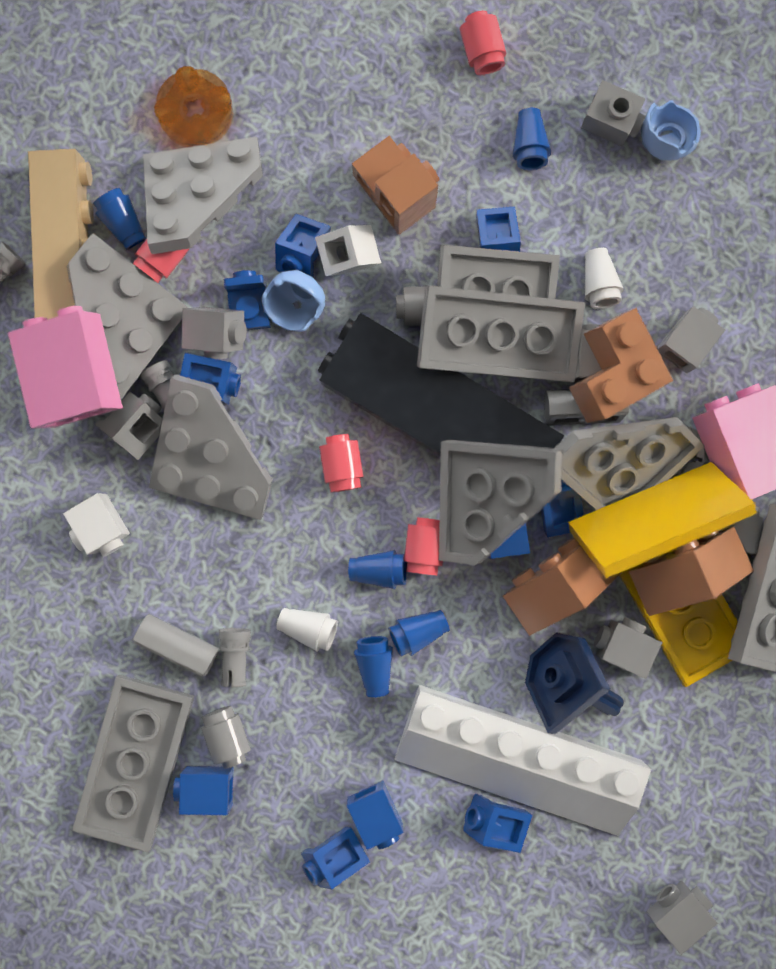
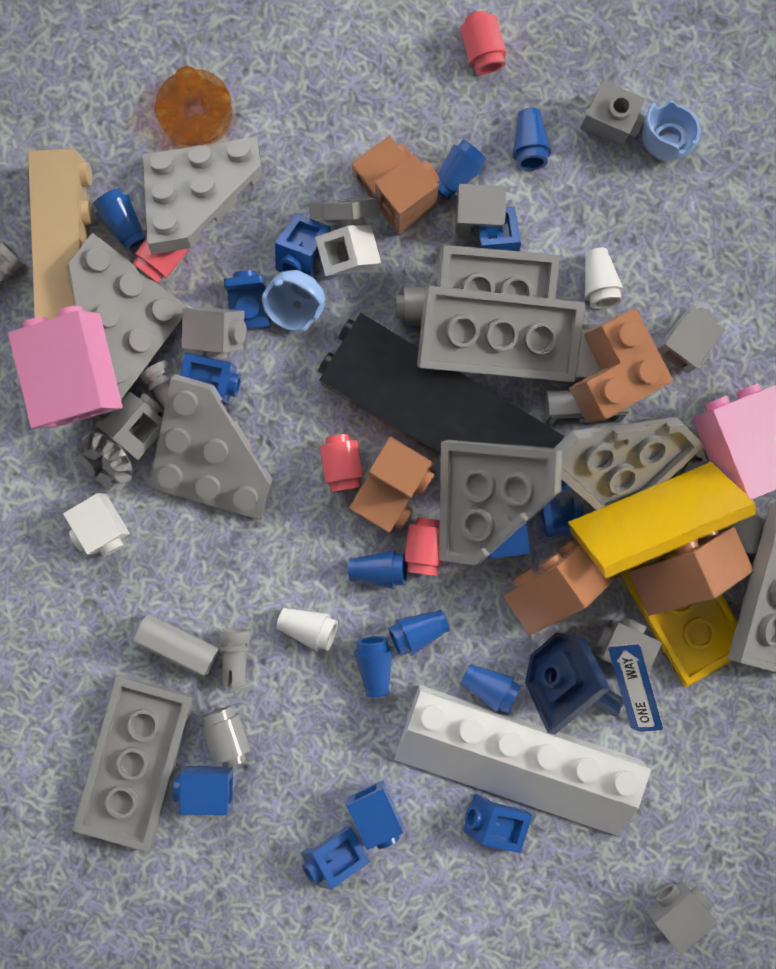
(116, 467): none -> light grey gear
(349, 211): none -> light grey plate
(391, 484): none -> nougat brick
(459, 167): none -> blue cone
(480, 206): none -> light grey panel
(491, 687): none -> blue cone
(635, 687): none -> sticker

